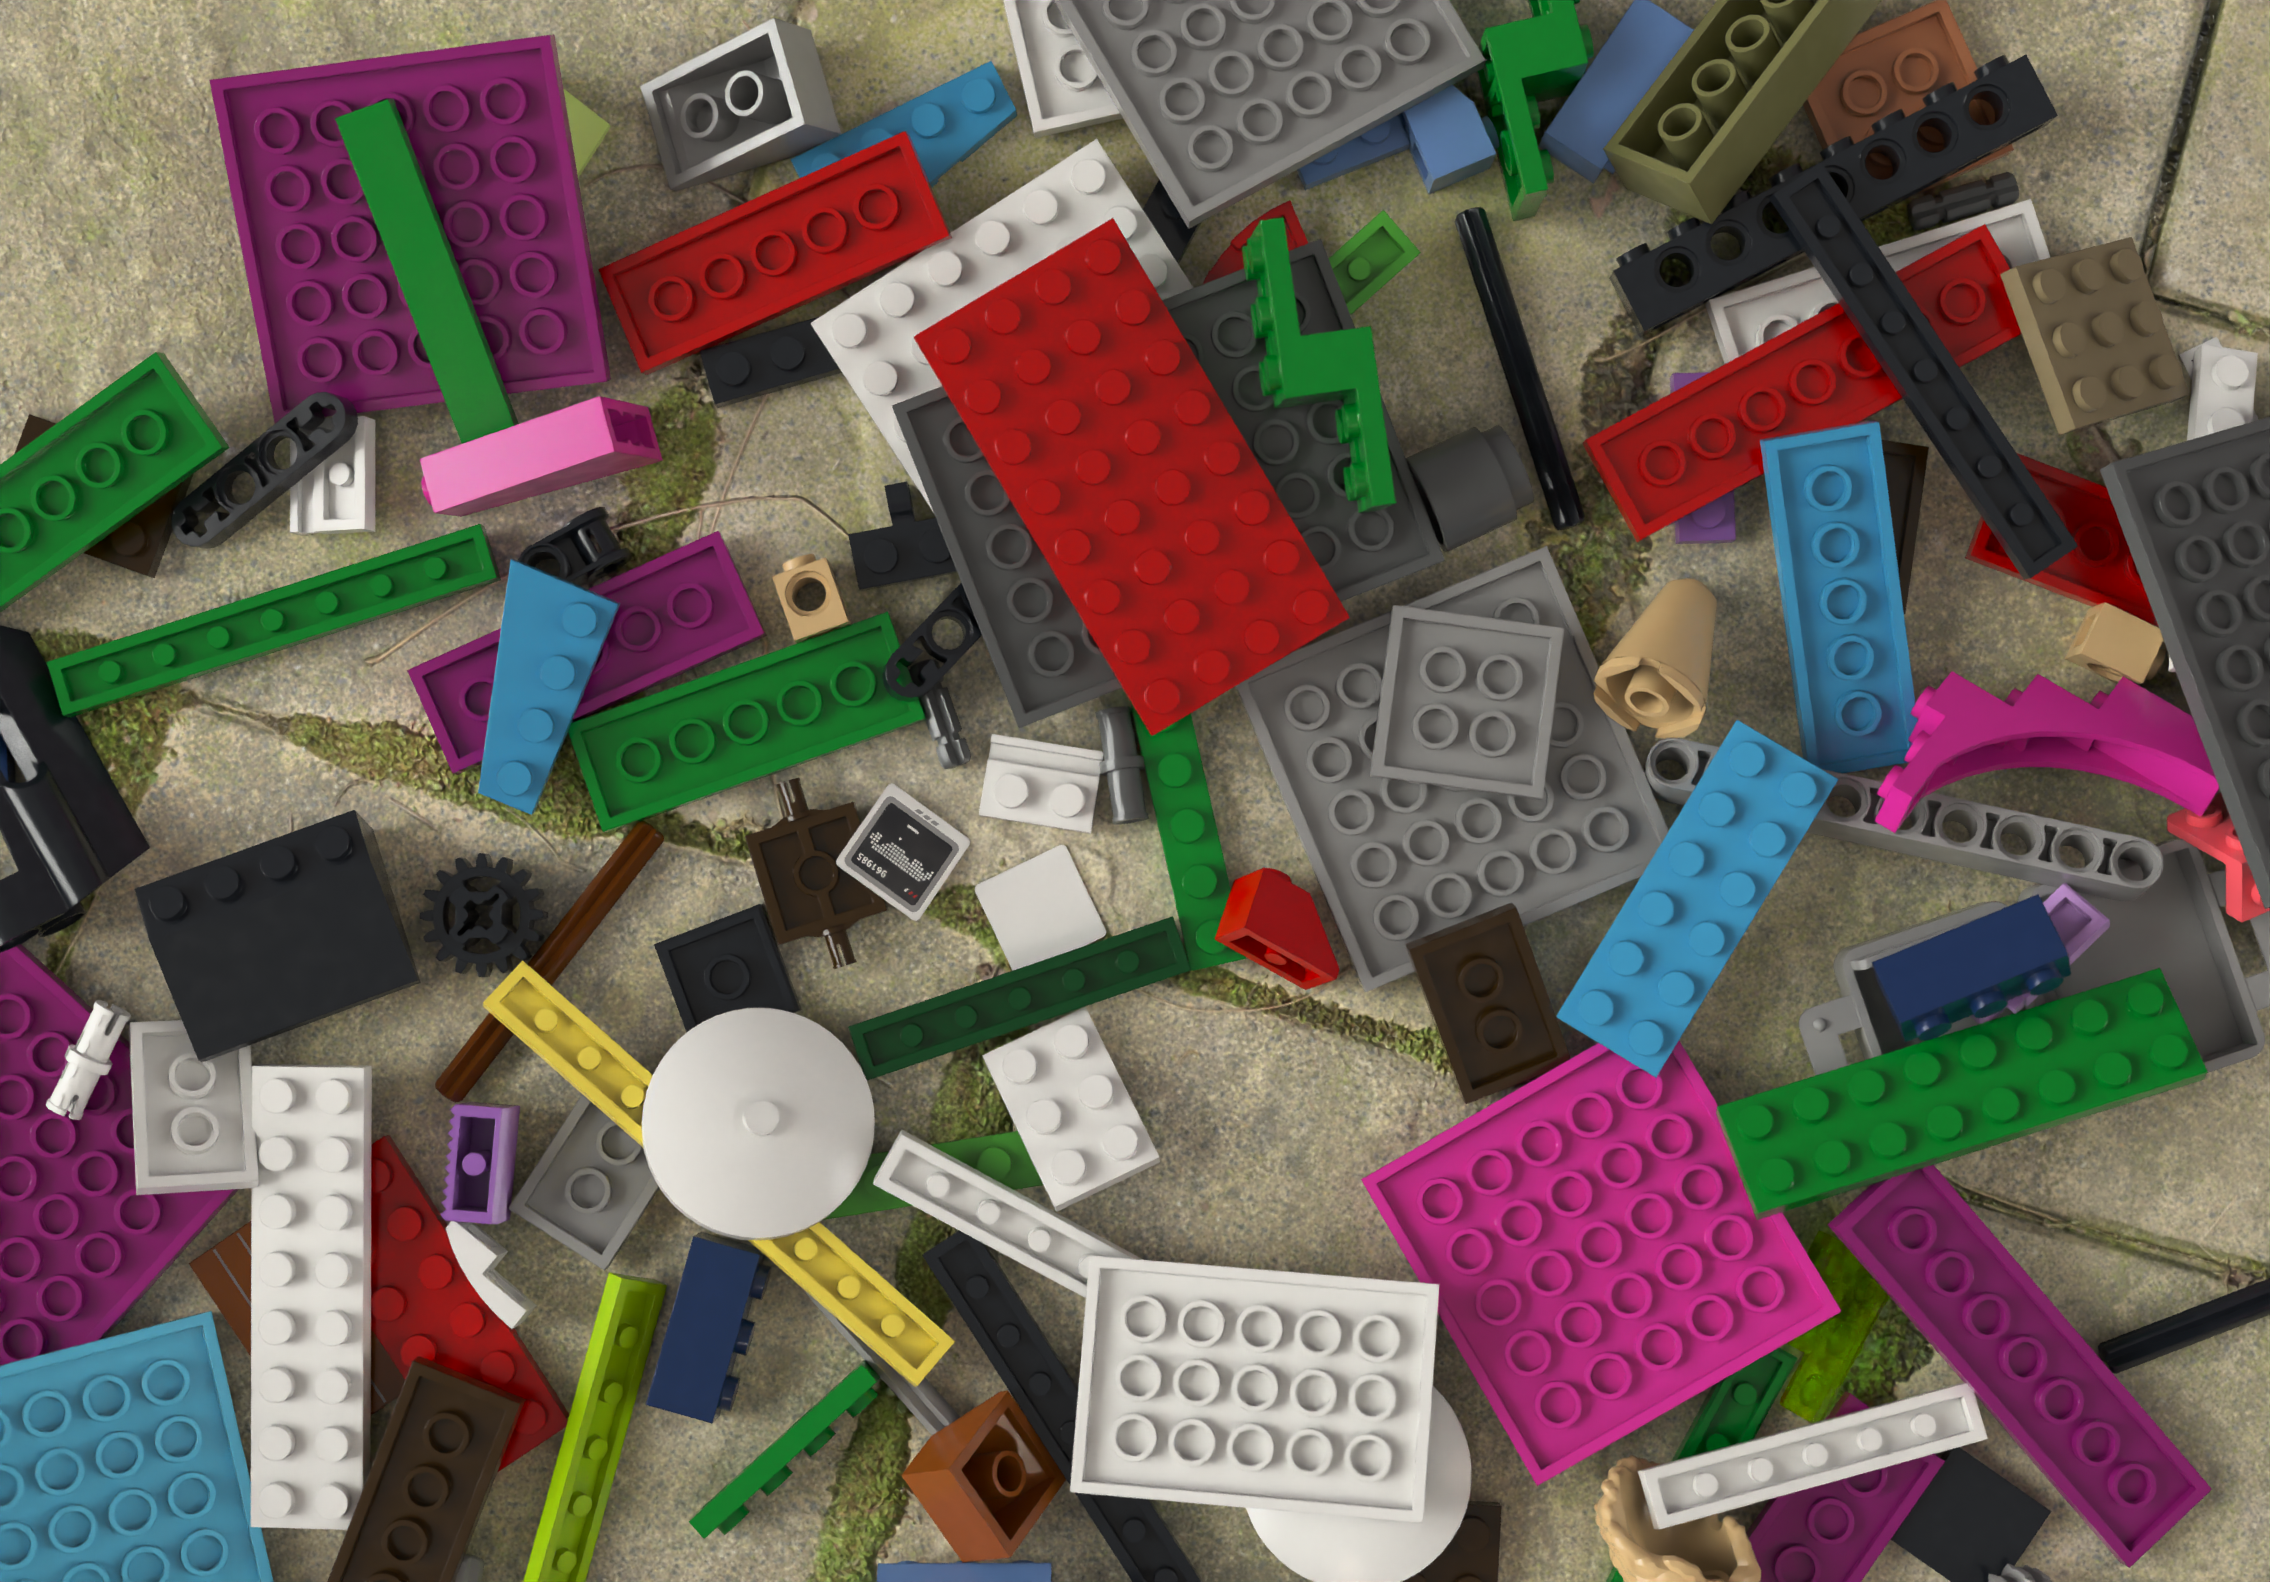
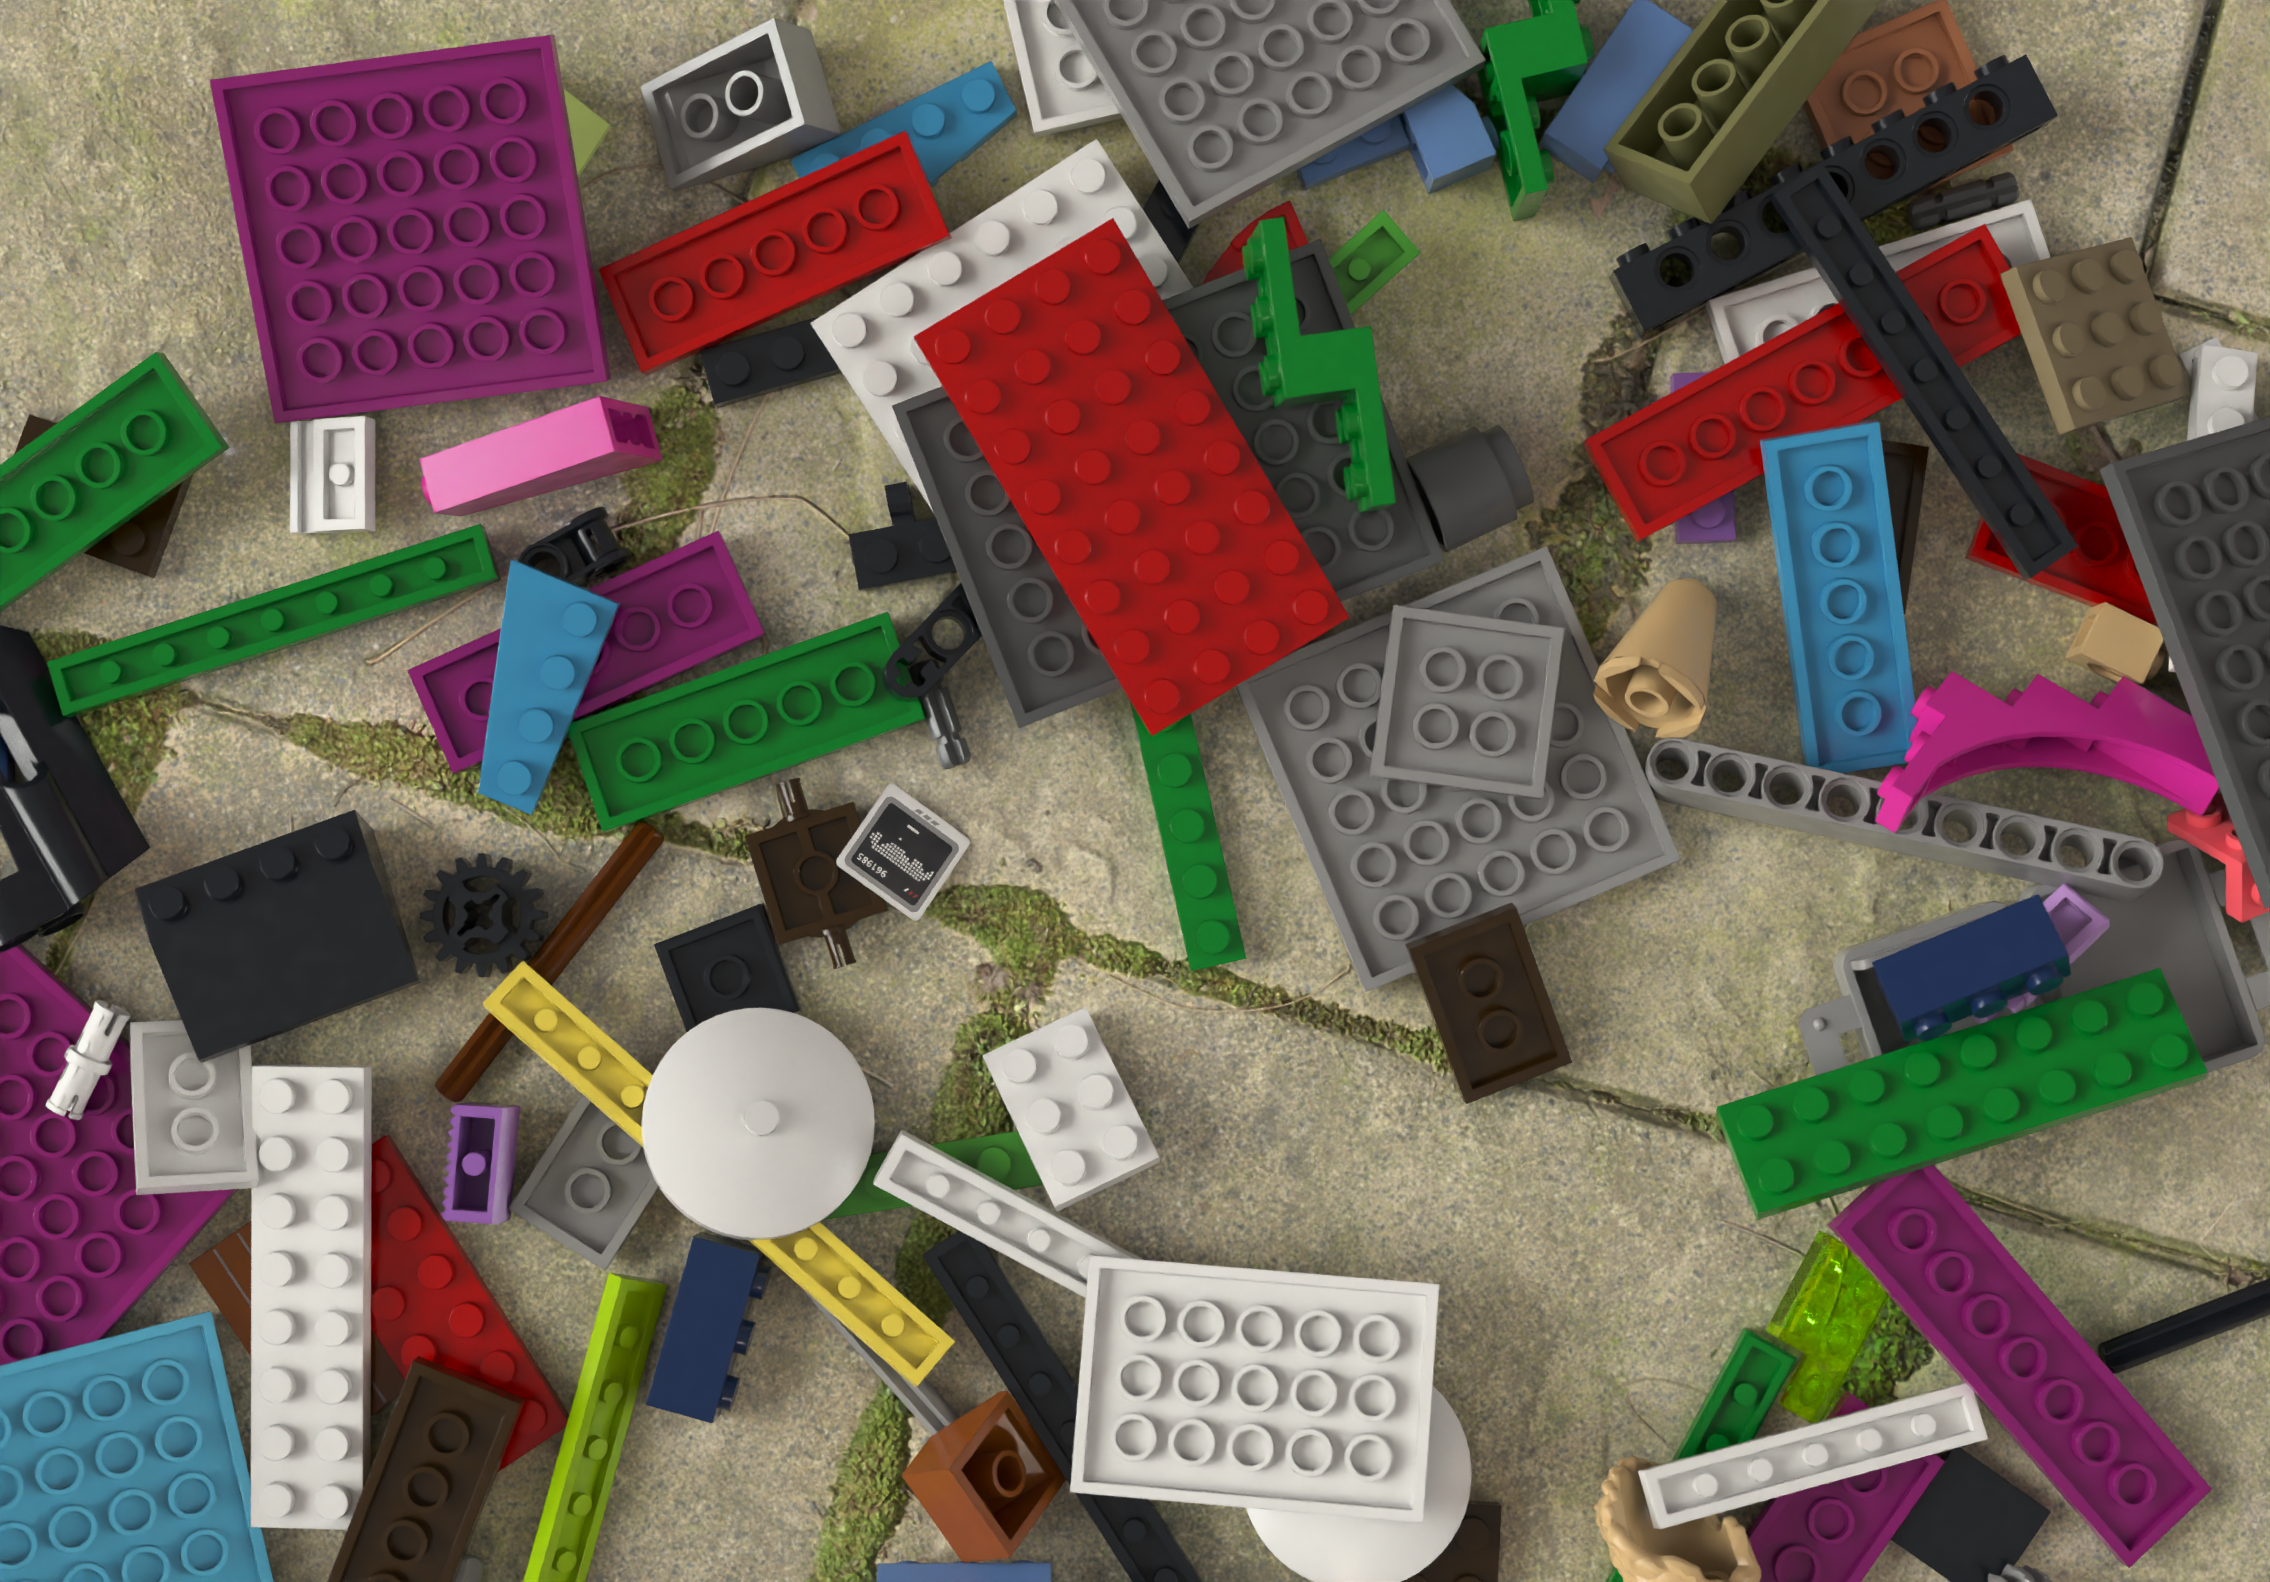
(268, 477): black beam -> none
(426, 270): green tile -> none
(478, 1257): white slope -> none
(770, 1467): green plate -> none
(829, 615): tan brick -> none
(1019, 998): dark green plate -> none
(1040, 908): white sticker -> none
(1041, 783): white plate -> none
(1122, 765): dark grey pin -> none
(1278, 928): red slope -> none
(1519, 368): black axle -> none
(1597, 1252): dark pink plate -> none
(1696, 898): dark azure plate -> none

